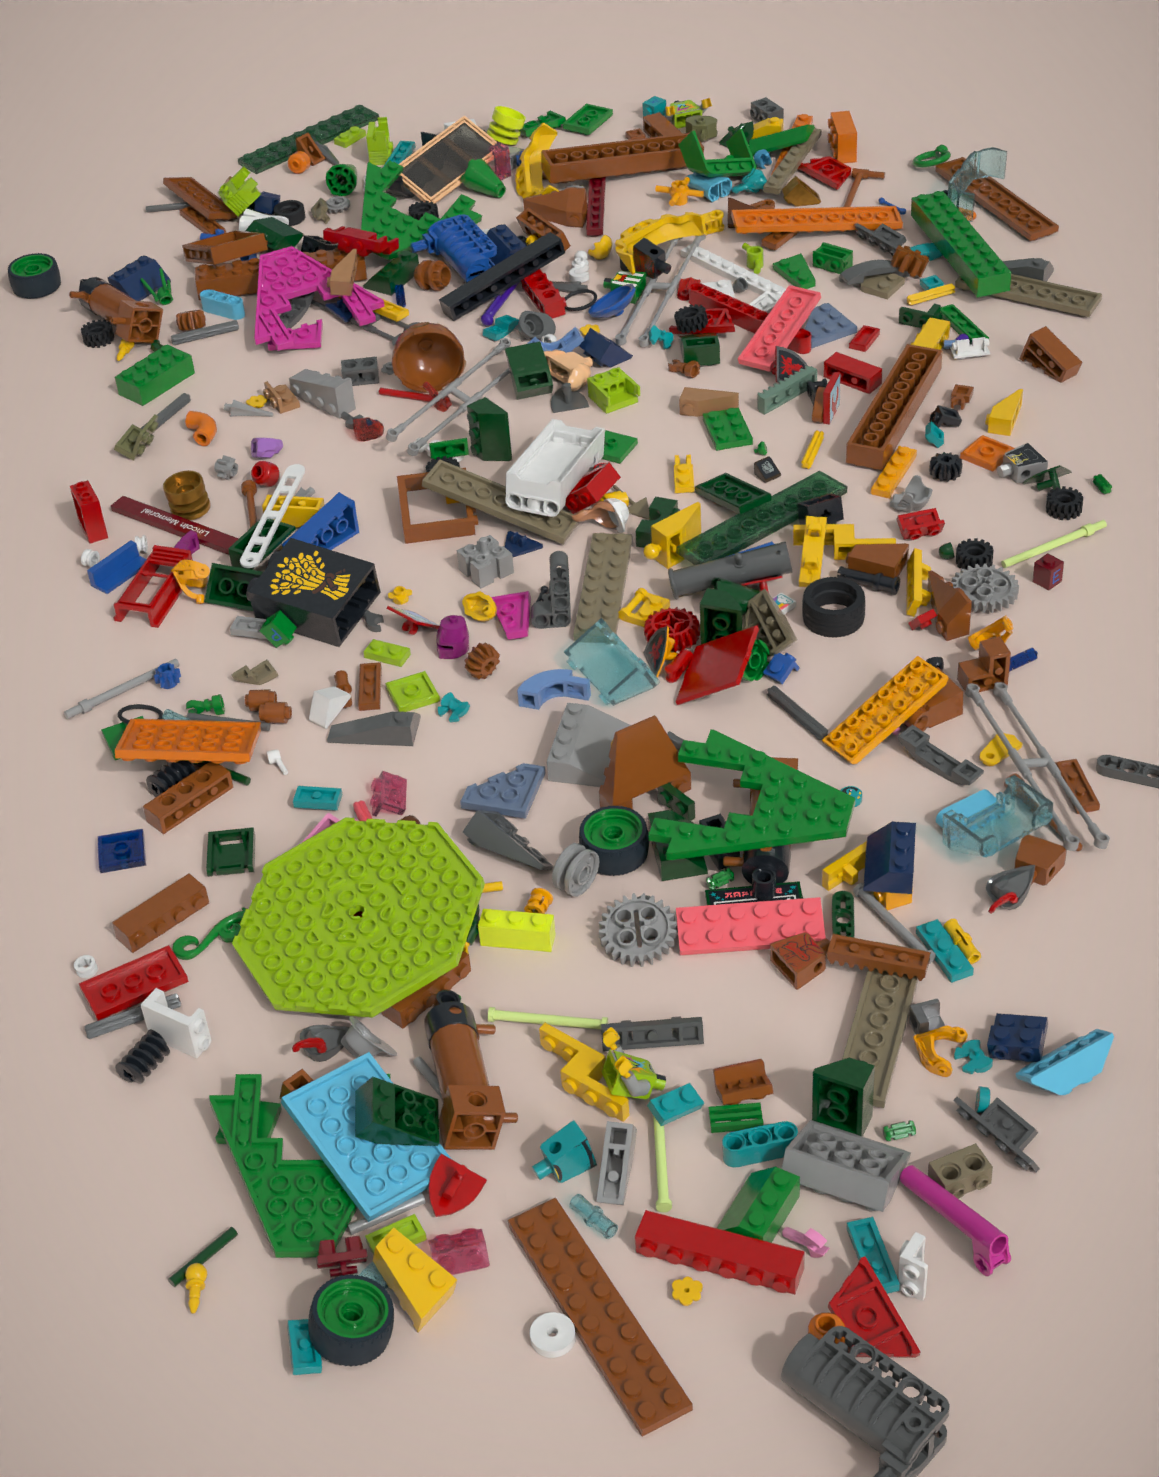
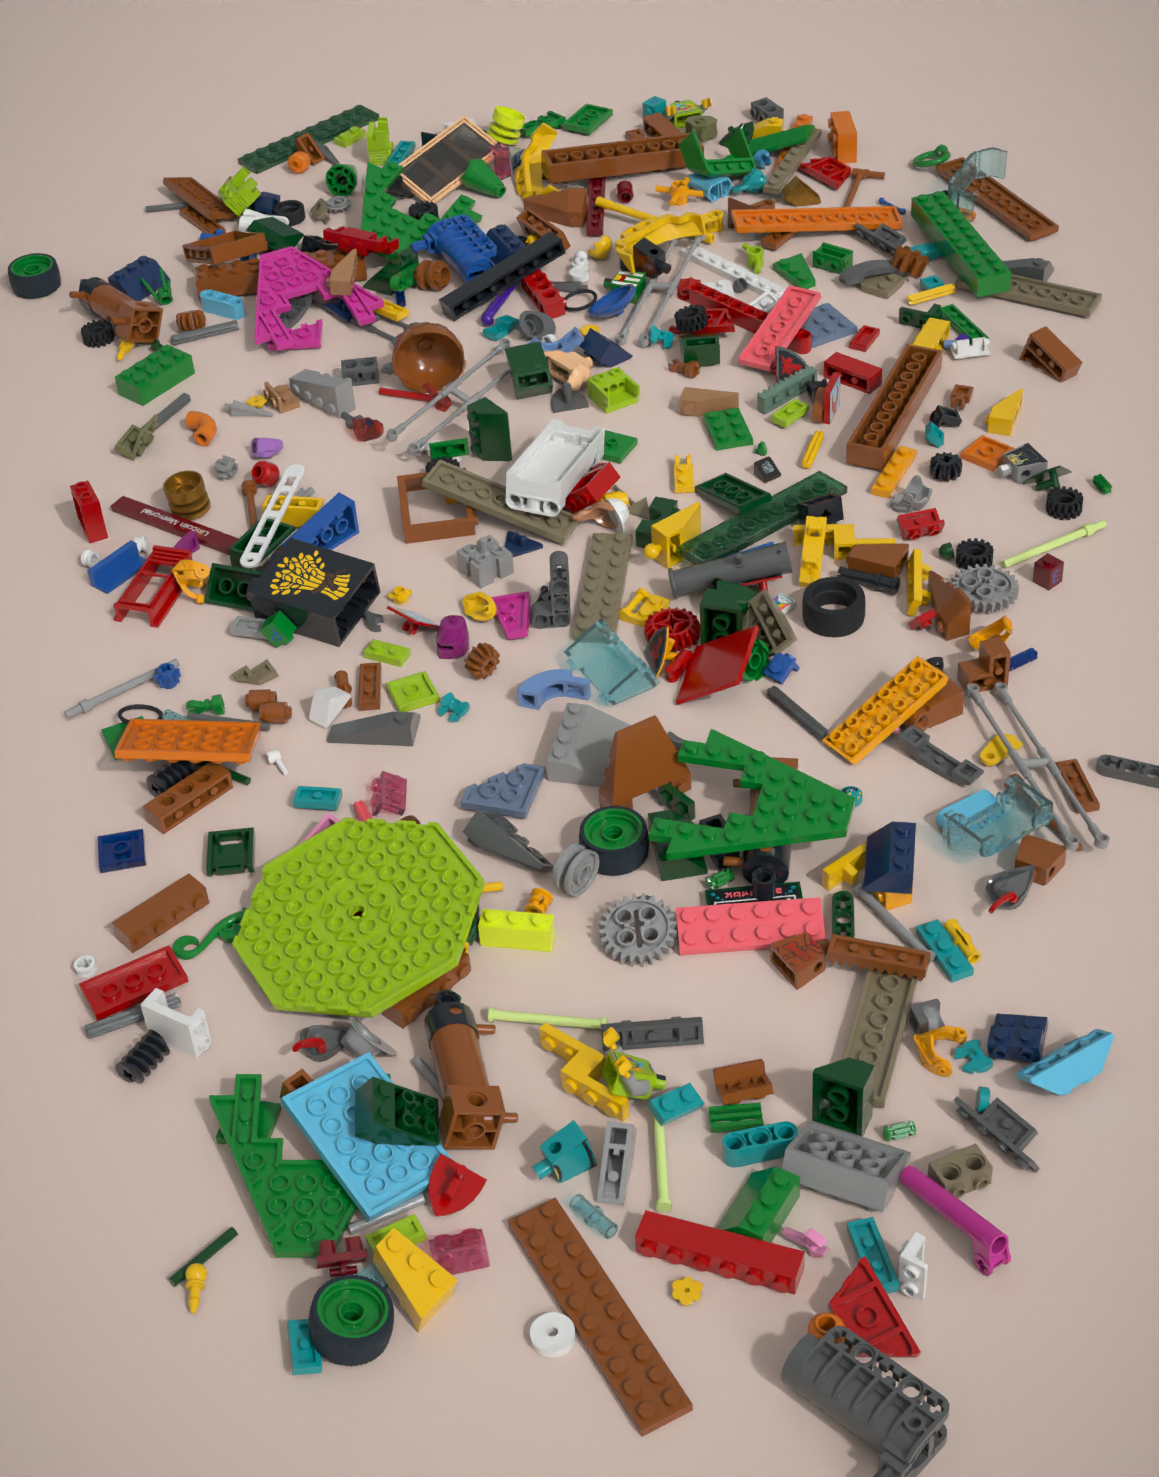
(403, 279): none -> green beam
(610, 205): none -> yellow piece
(625, 191): none -> dark red brick
(790, 413): none -> lime plate

